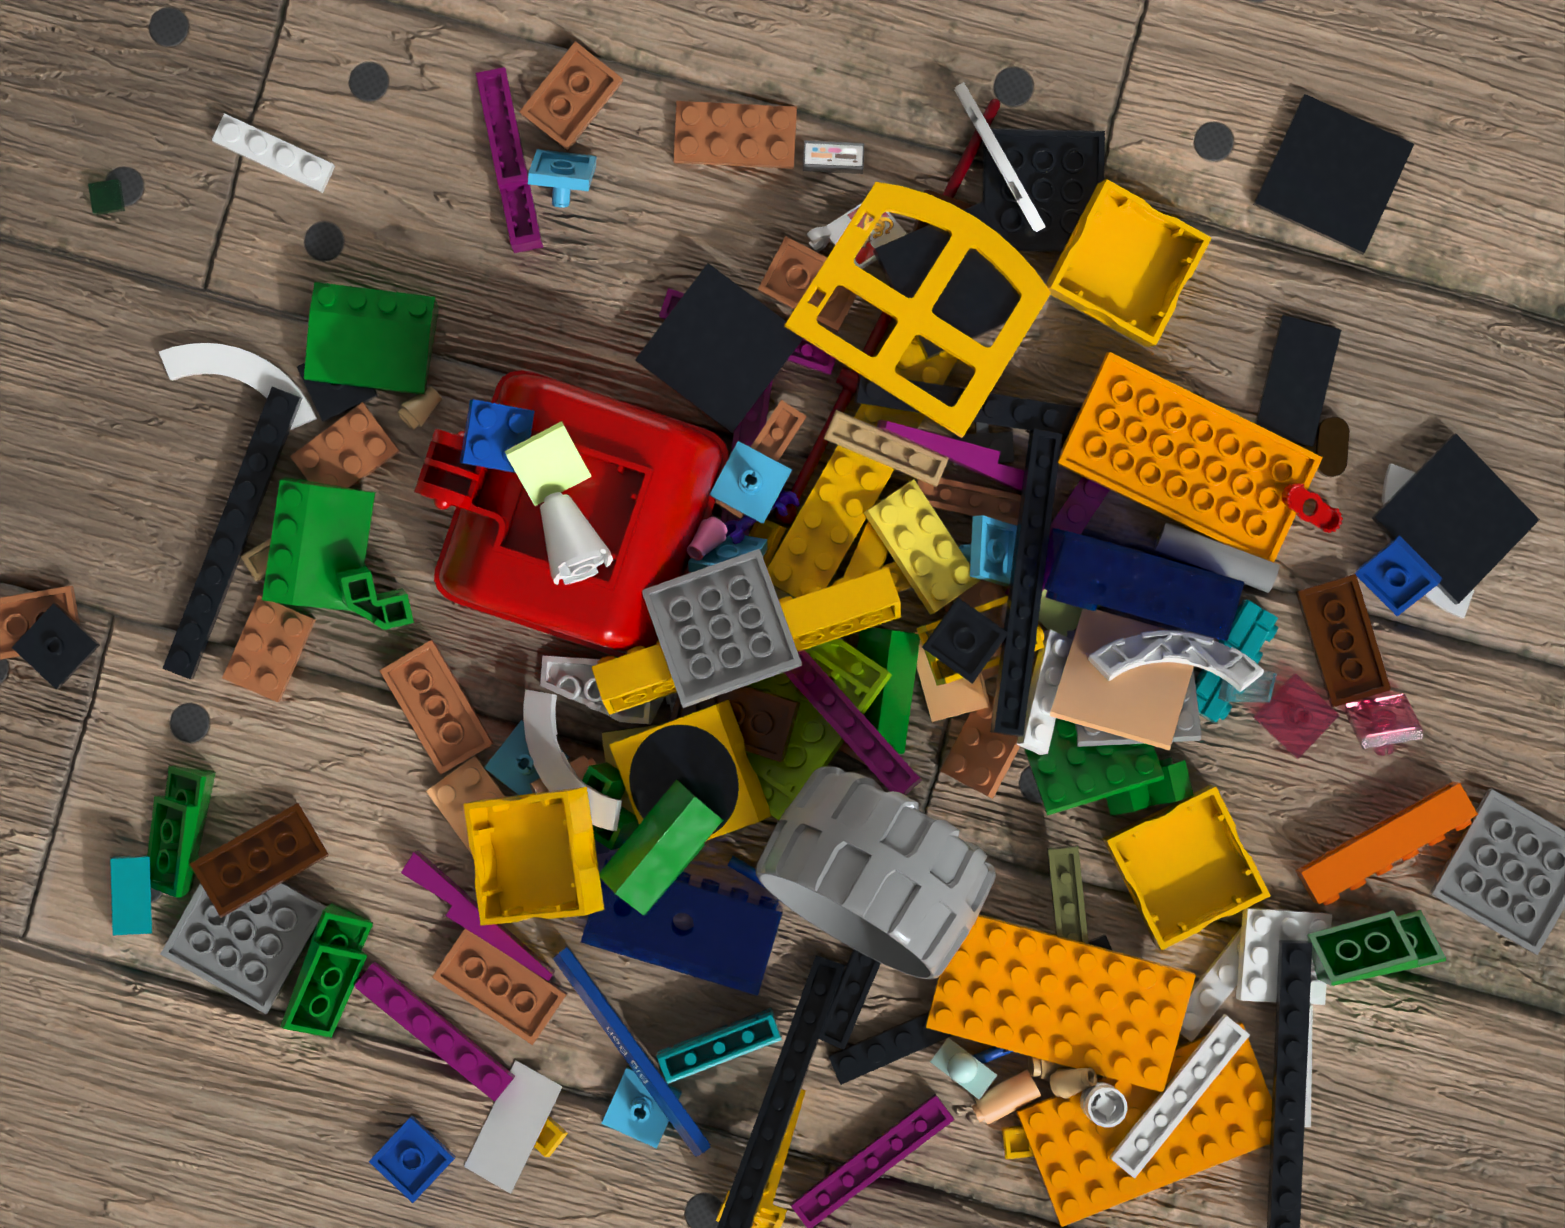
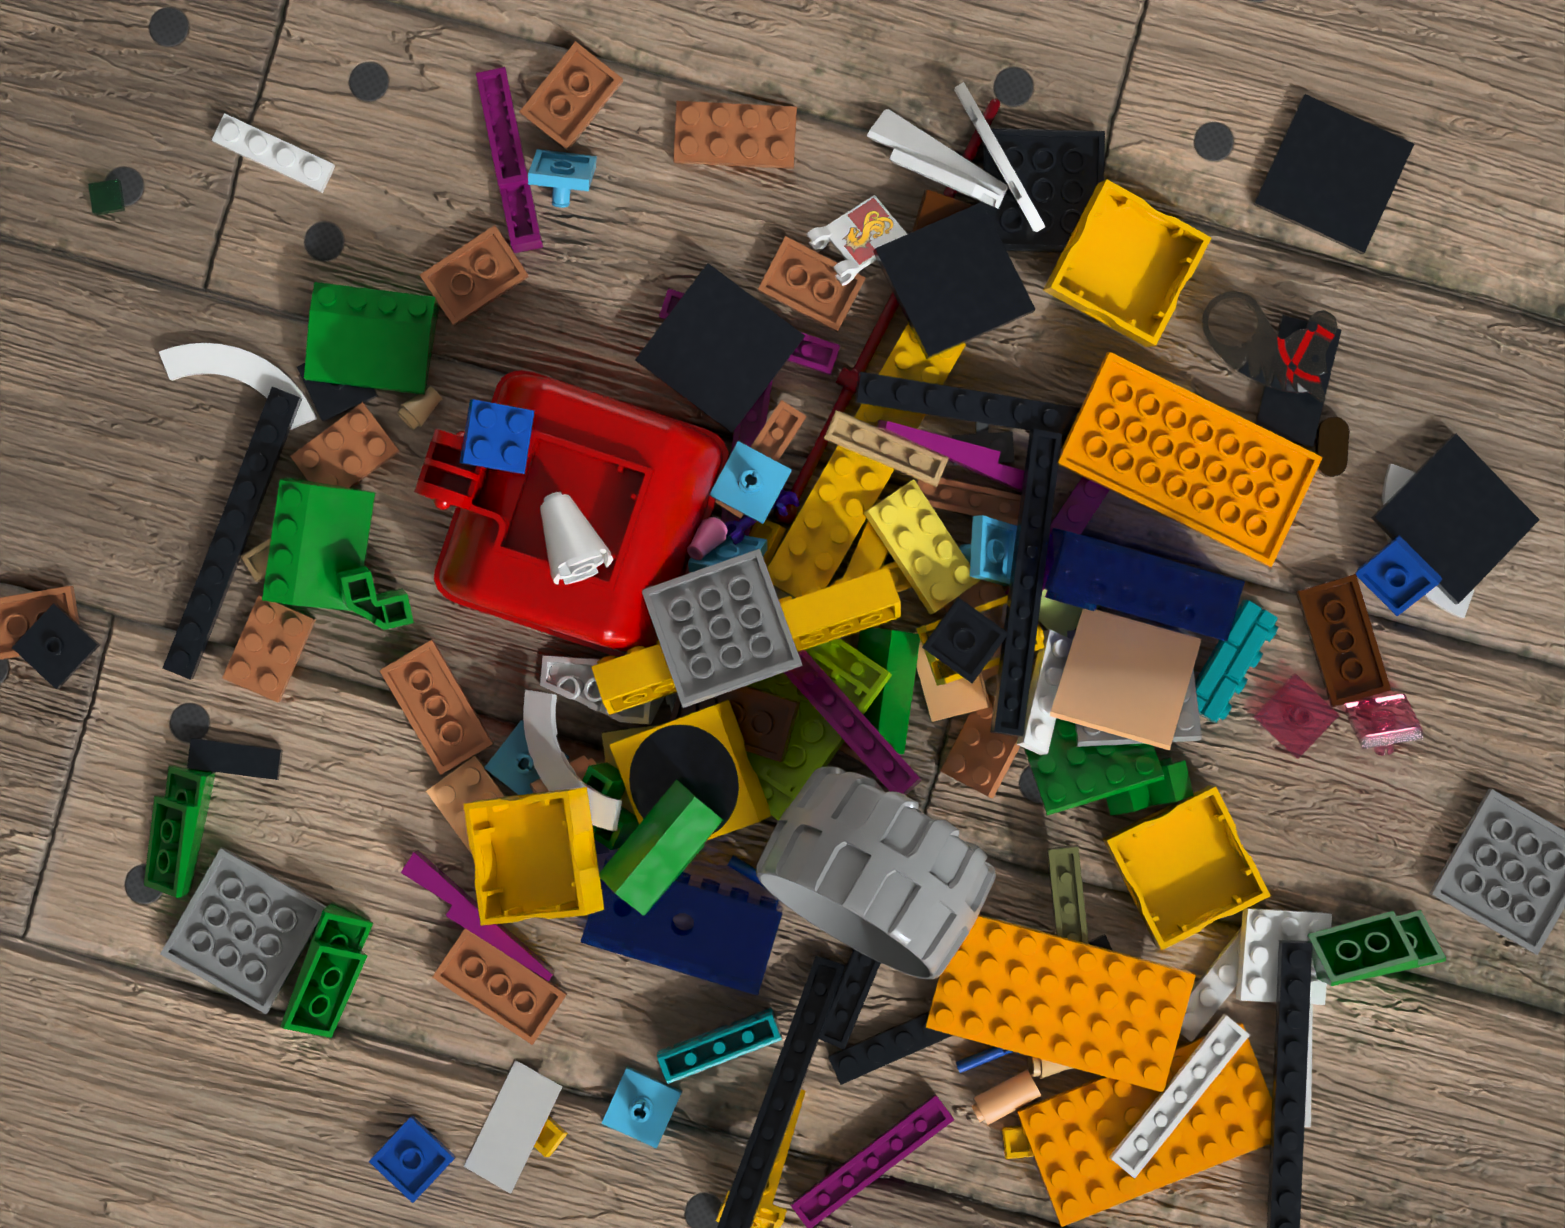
(131, 895): teal piece -> none
(234, 758): none -> black tile
(259, 860): reddish brown plate -> none
(434, 1031): magenta plate -> none
(474, 275): none -> nougat plate
(548, 463): yellowish green tile -> none
(632, 1052): blue tile -> none
(833, 157): slope -> none
(915, 314): yellow window -> none
(934, 160): none -> white wedge
(963, 1068): light aqua tile -> none
(1070, 1081): tan cone -> none
(1104, 1104): white wheel -> none
(1178, 648): white tile -> none
(1217, 557): light grey brick -> none
(1258, 691): clear light blue tile -> none
(1280, 364): none -> clear smoke animal
(1323, 517): red piece -> none
(1386, 843): orange brick -> none

